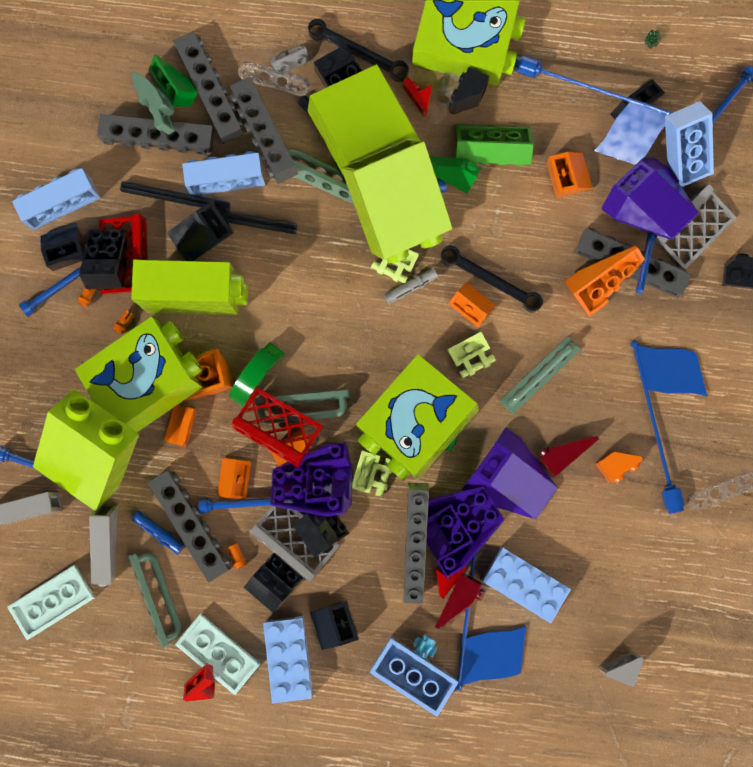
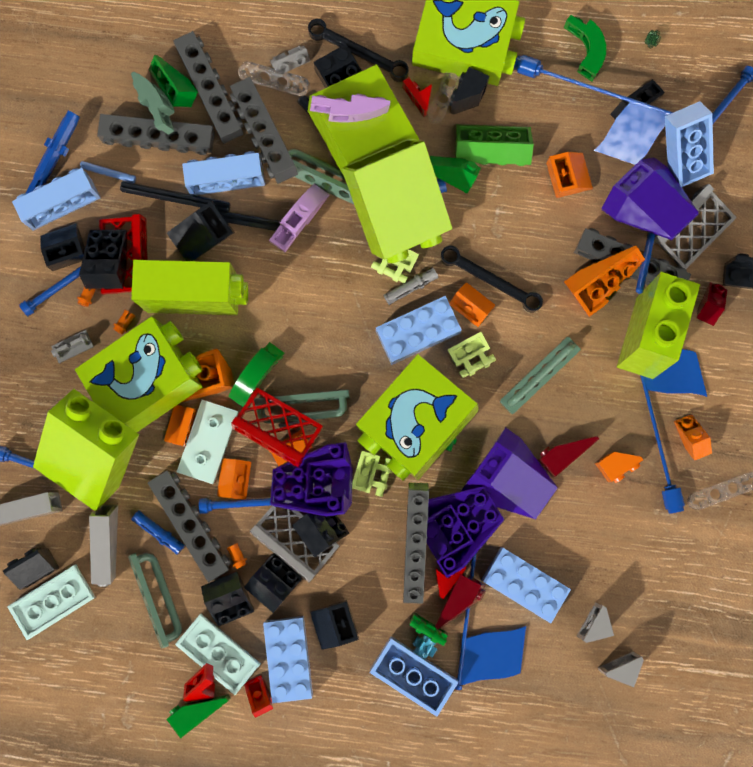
(31, 568): none -> black slope
(55, 149): none -> blue piece
(72, 346): none -> light grey hinge
(108, 172): none -> medium blue bar
(191, 714): none -> green slope
(207, 442): none -> light aqua plate
(227, 599): none -> black slope
(258, 696): none -> red slope
(298, 217): none -> lavender slope
(358, 109): none -> lavender slope
(418, 330): none -> light blue brick
(427, 628): none -> green plate
(594, 42): none -> green arch
(596, 625): none -> light grey slope
(658, 326): none -> lime brick
(694, 437): none -> orange slope
(712, 304): none -> dark red slope

